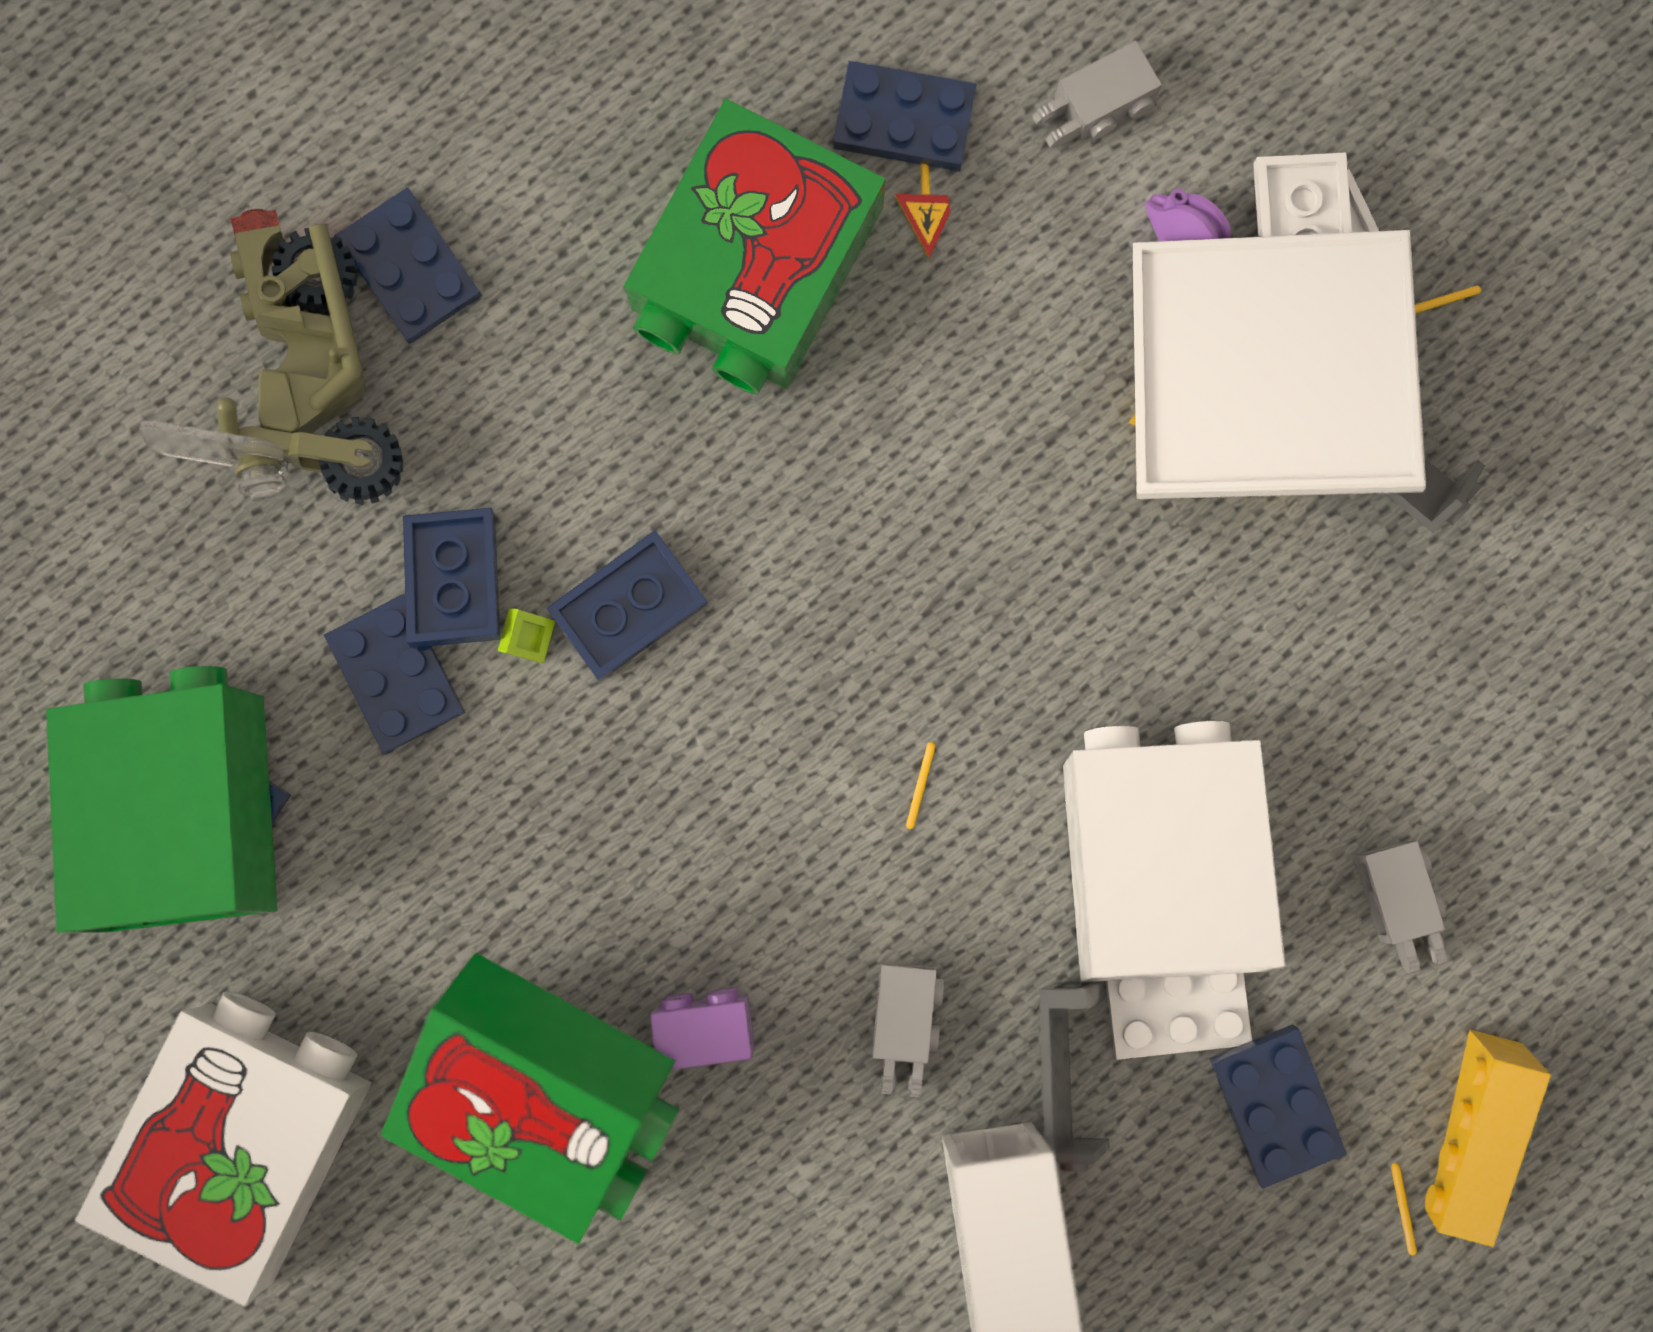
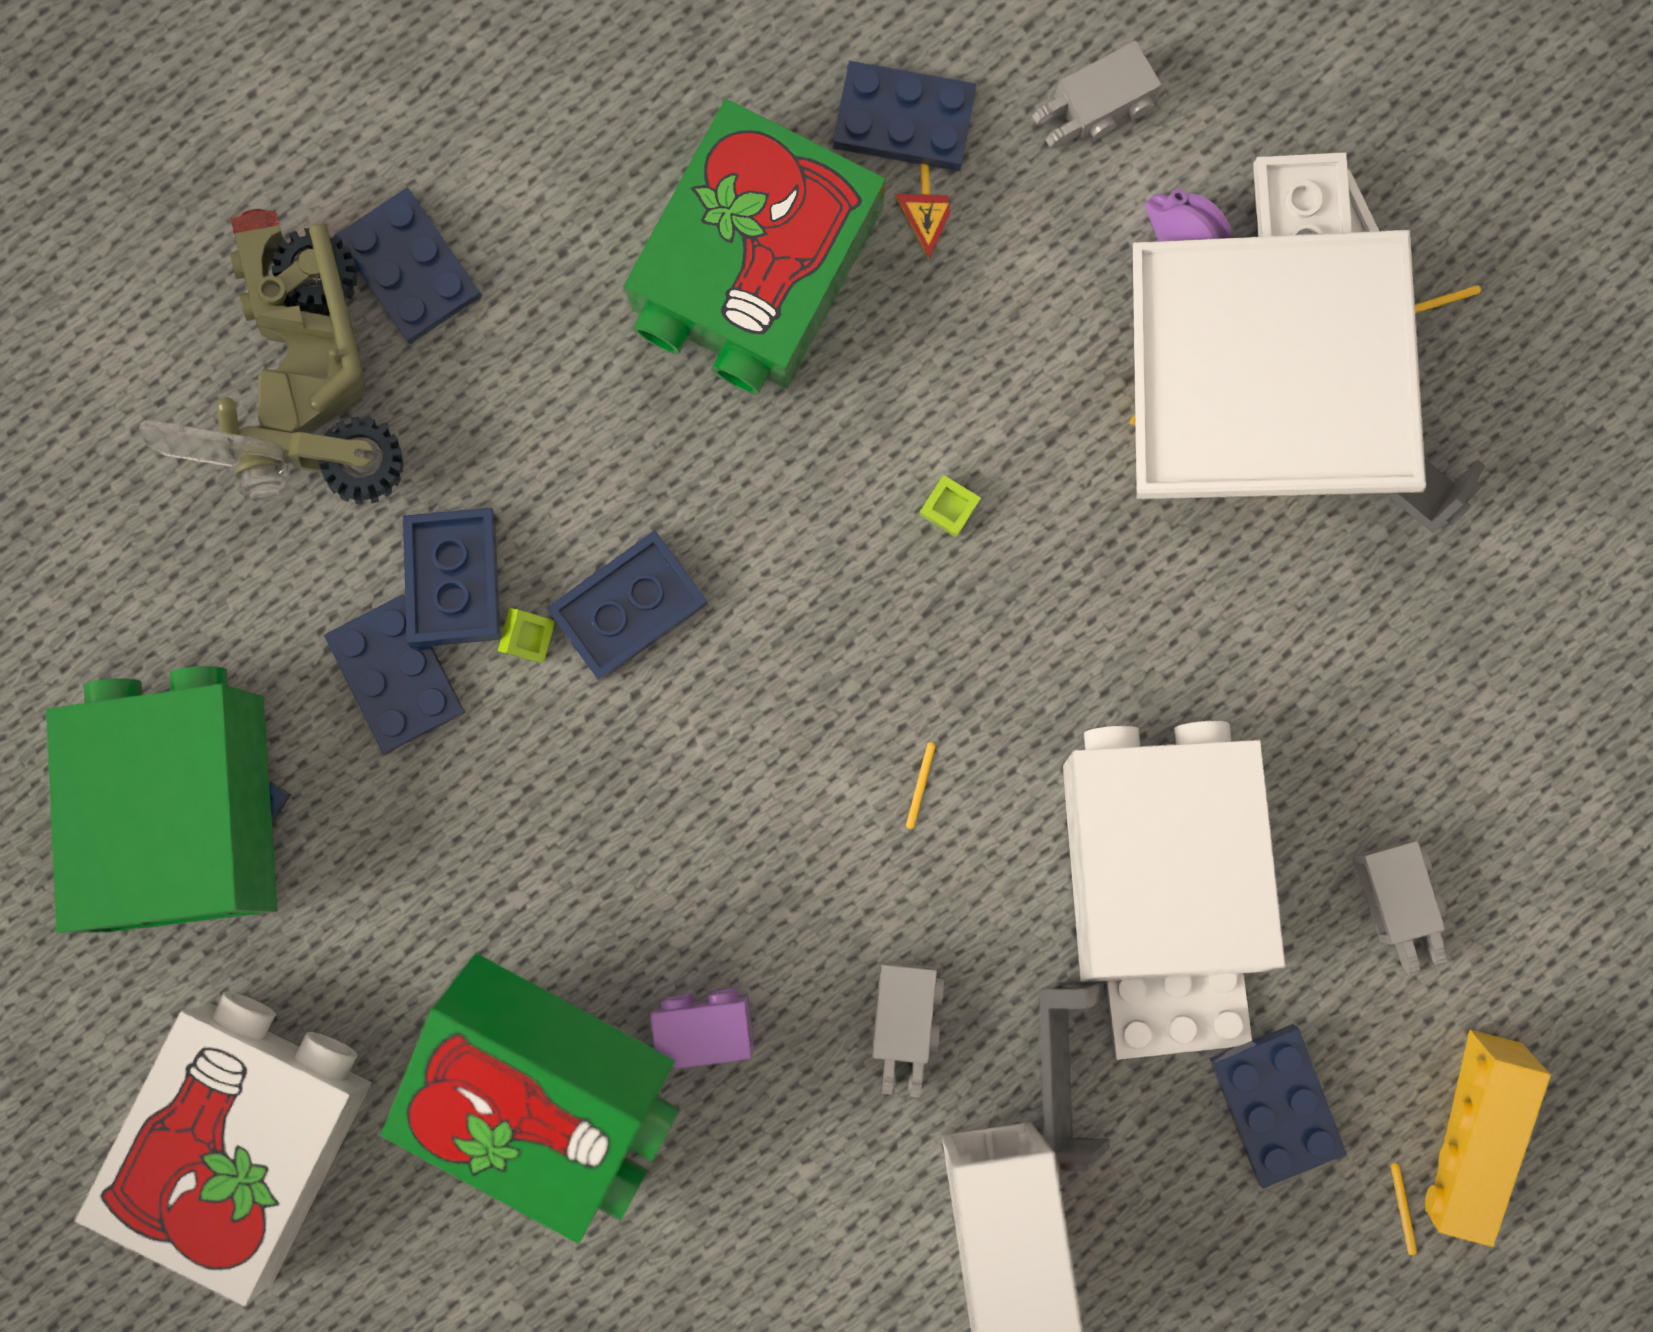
(949, 506): none -> lime plate

